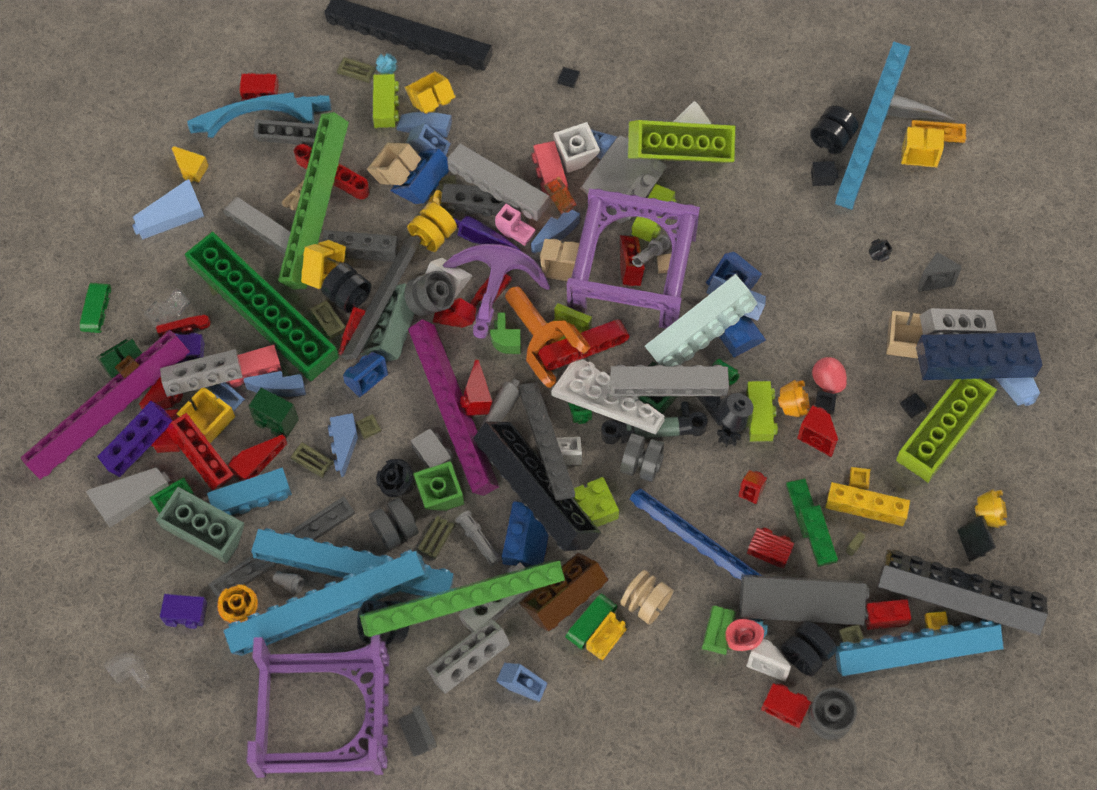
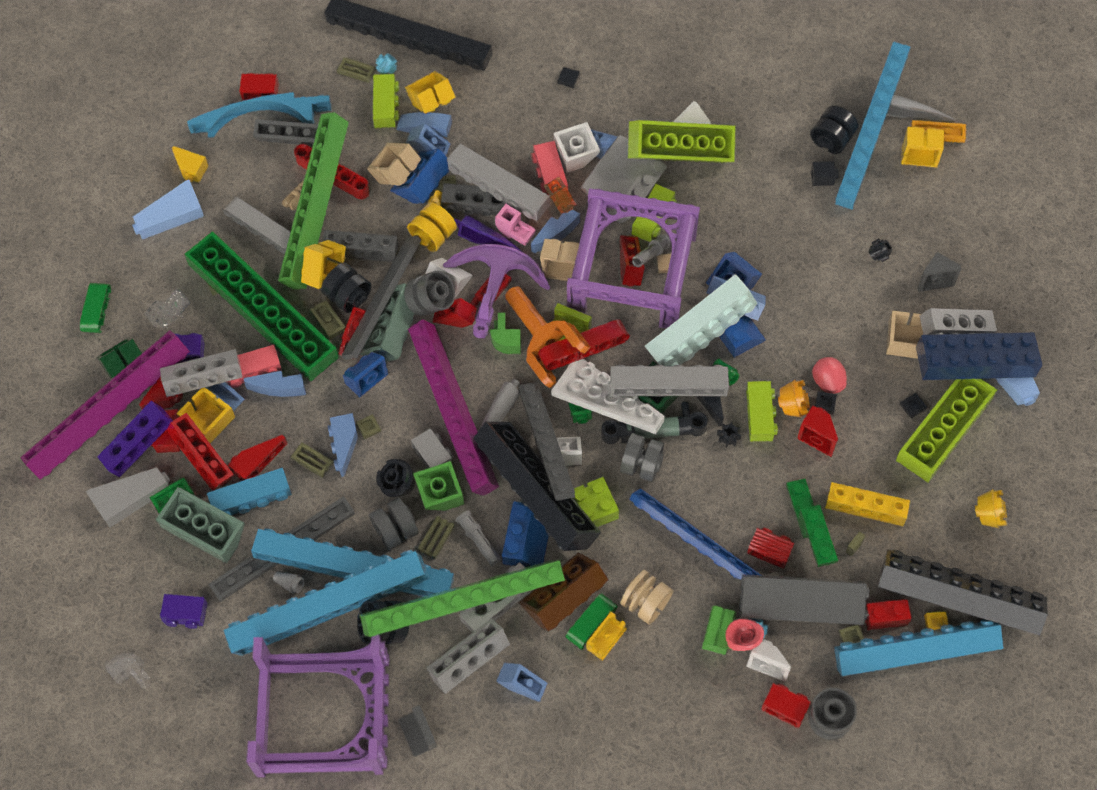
(127, 366): reddish brown tile -> none
(184, 325): red hinge -> none
(237, 603): light orange cone -> none
(273, 413): dark green piece -> none
(476, 395): red slope -> none
(734, 412): black cone -> none
(752, 486): red slope -> none
(808, 648): black wheel -> none
(859, 477): yellow tile -> none
(976, 538): black piece -> none

